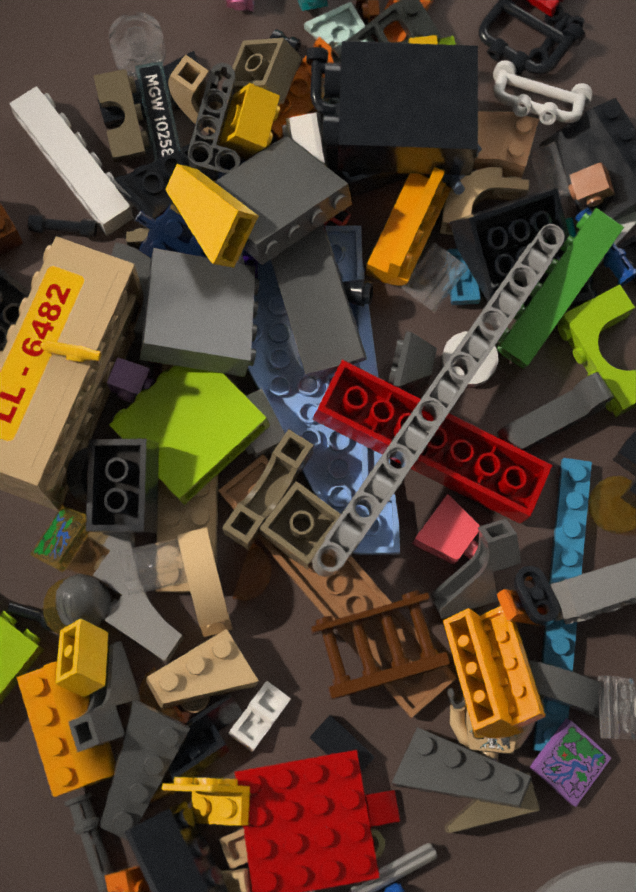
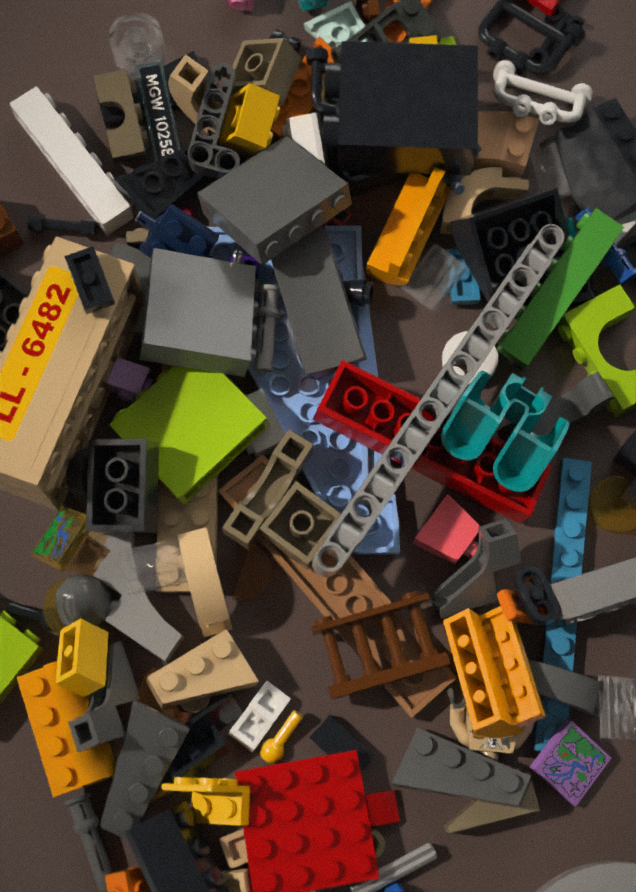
(72, 352): yellow piece -> none
(89, 280): none -> black plate
(212, 215): yellow slope -> none
(267, 316): none -> light grey pin
(273, 749): none -> yellow bar
(414, 363): dark grey slope -> none
(524, 453): none -> teal piece
(591, 185): nougat brick -> none

